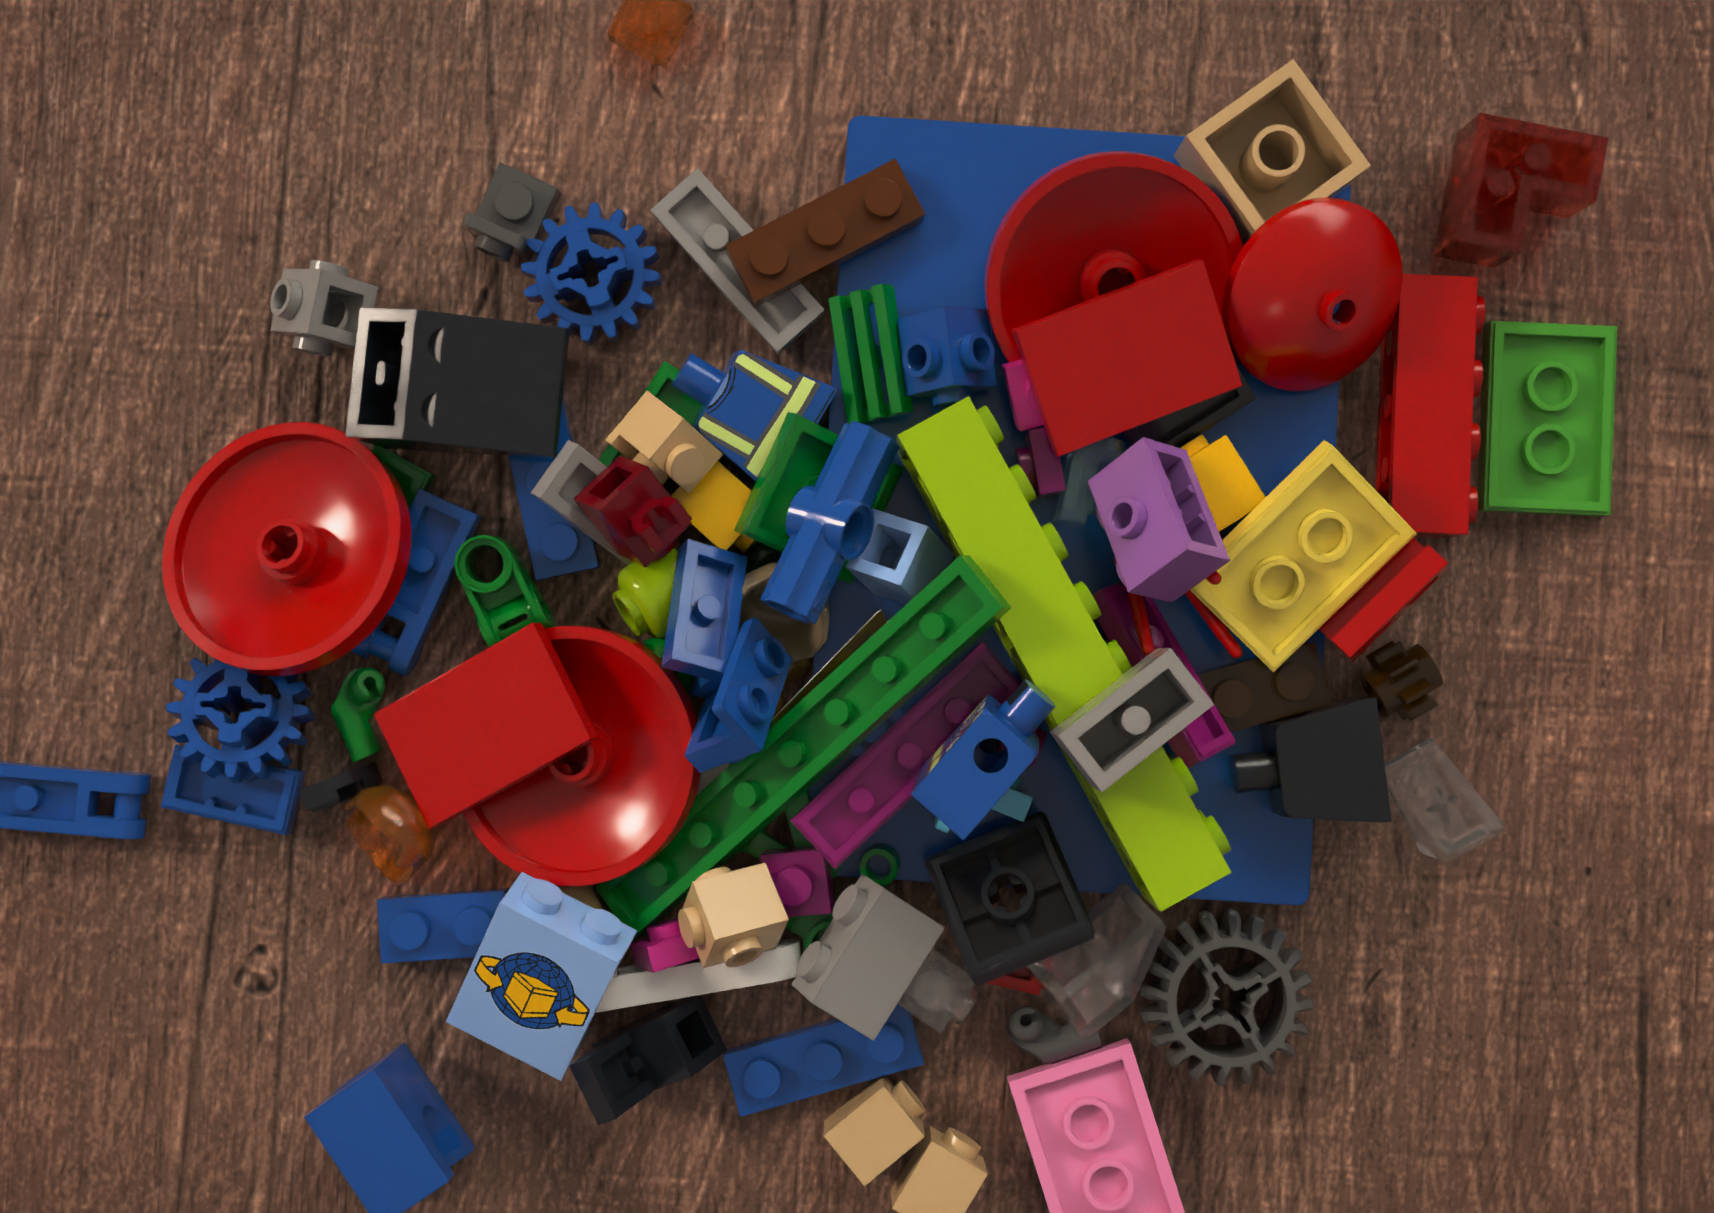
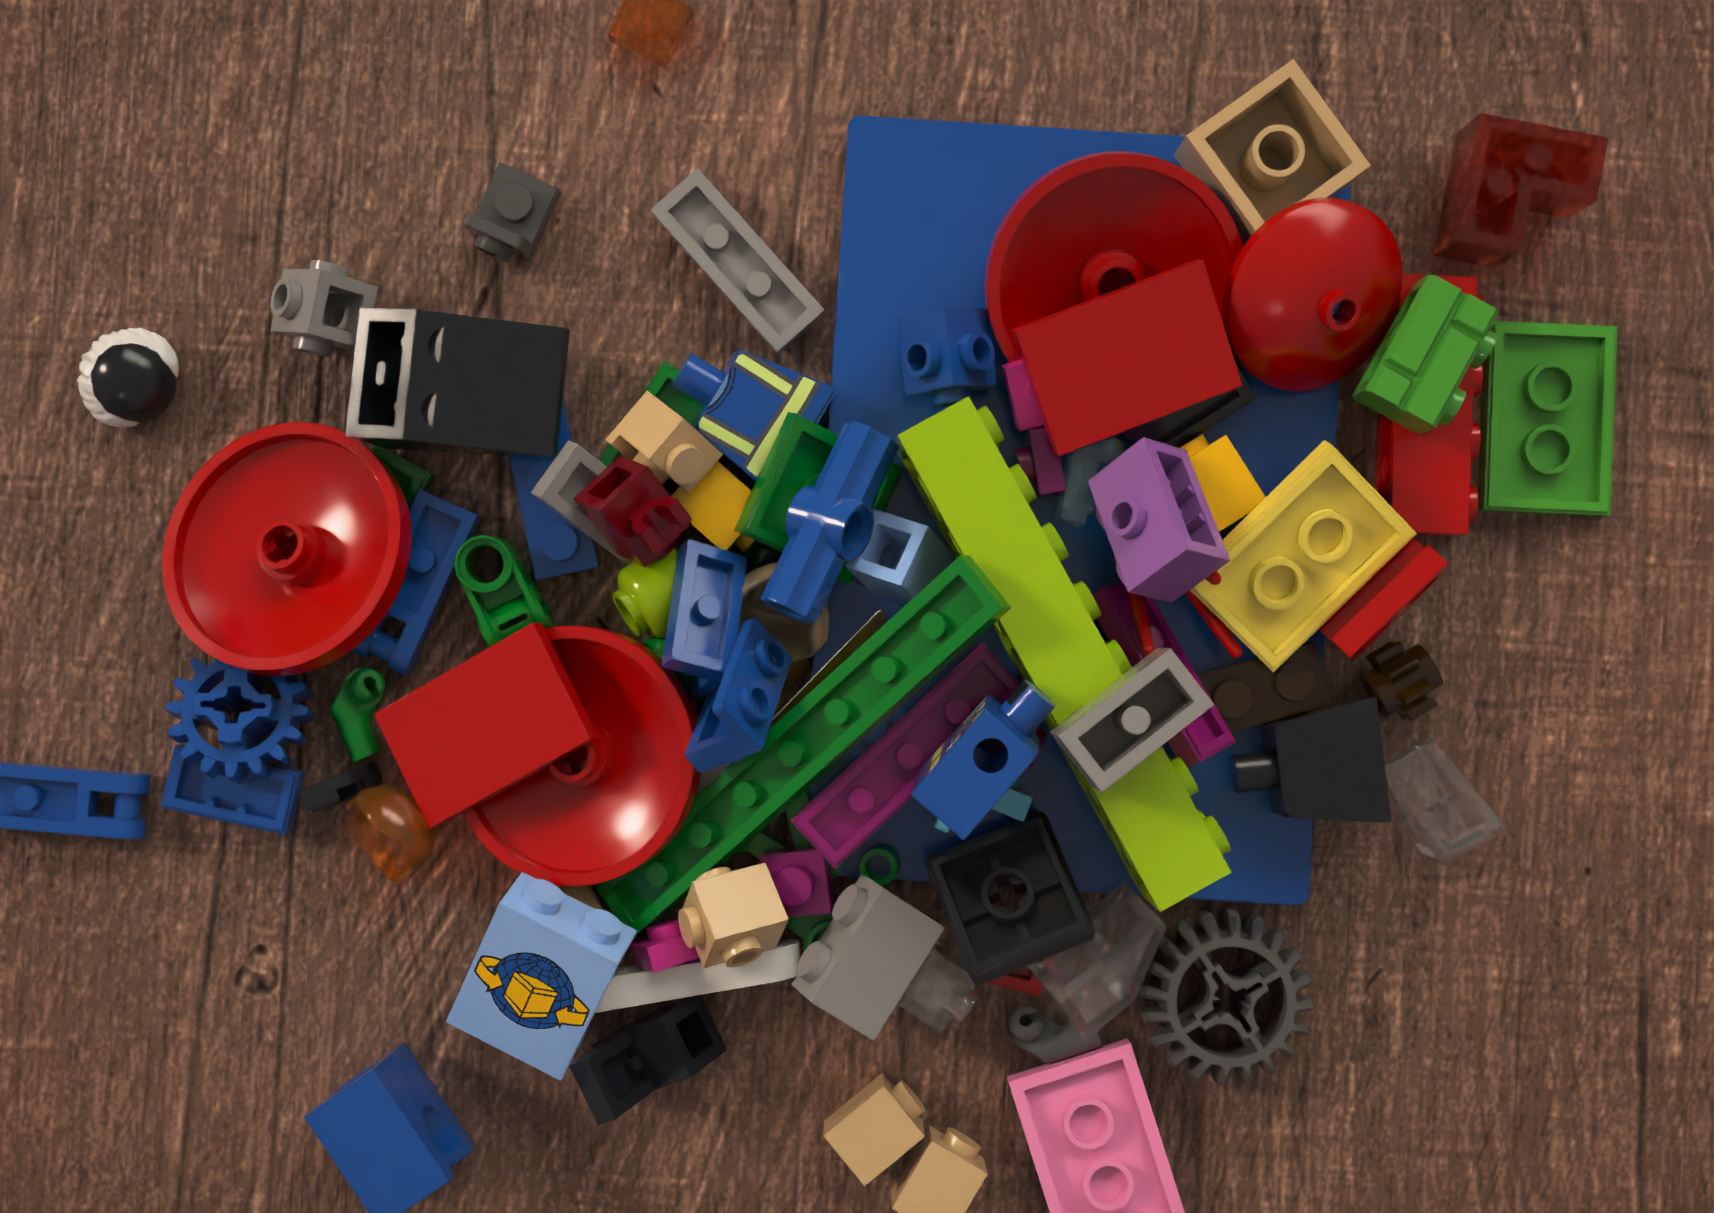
(128, 377): none -> black hair
(435, 924): blue plate -> none
(567, 279): blue gear -> none
(818, 1061): blue plate -> none
(825, 232): reddish brown plate -> none
(861, 357): green tile -> none
(1427, 355): none -> bright green brick

